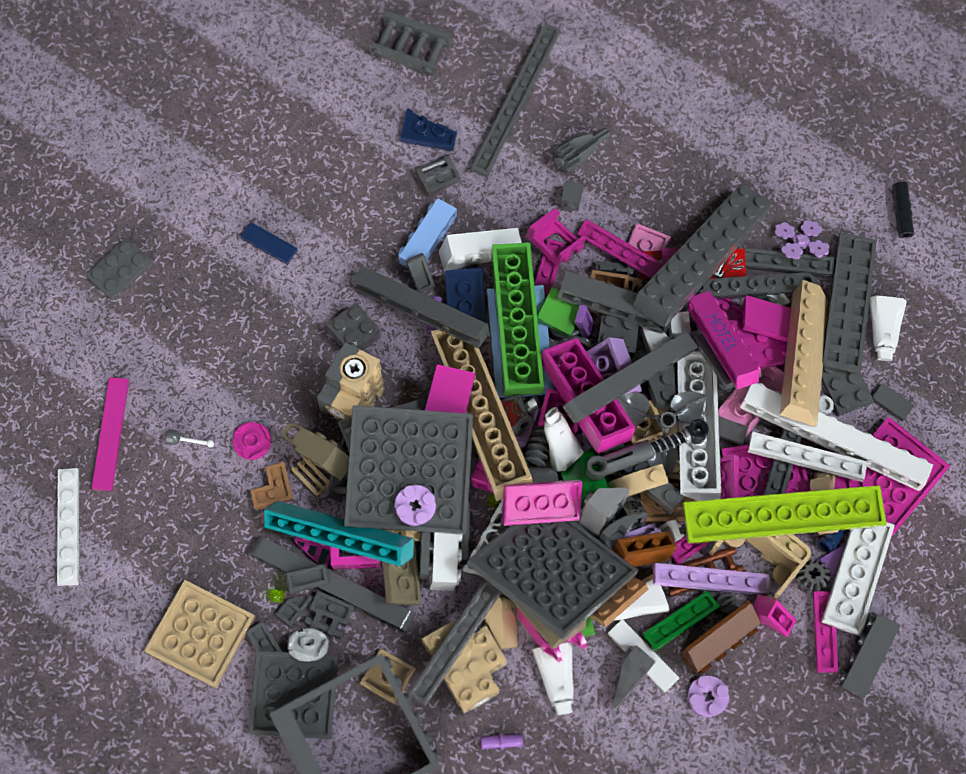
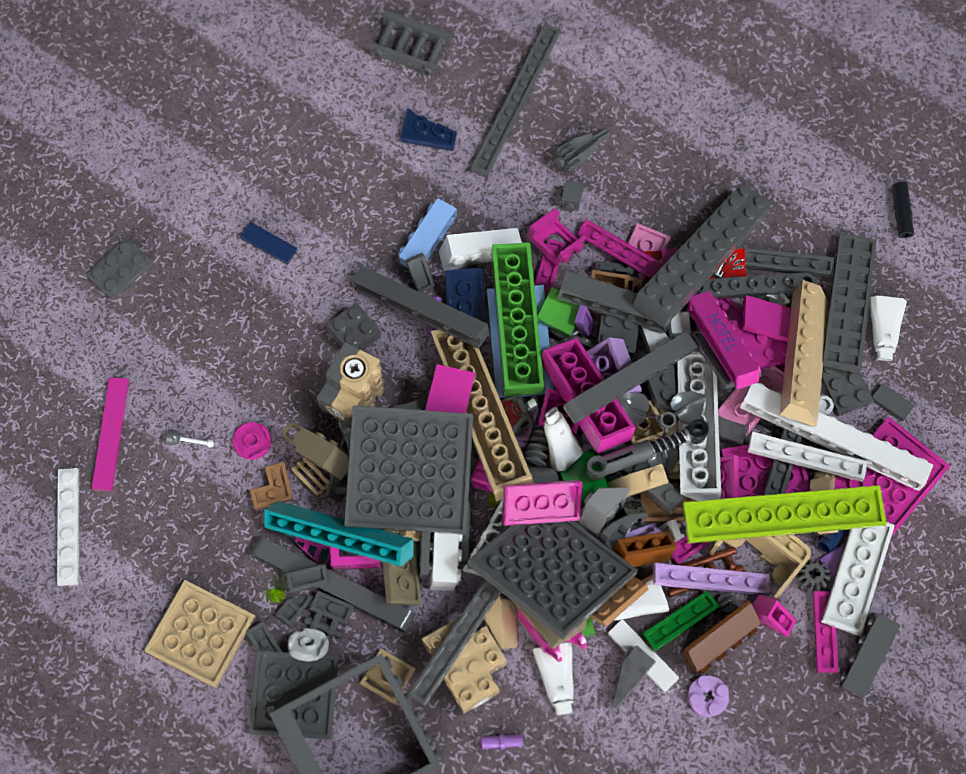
(426, 501): lavender plate -> none
(439, 179): flat silver plate -> none
(801, 241): lavender plant -> none

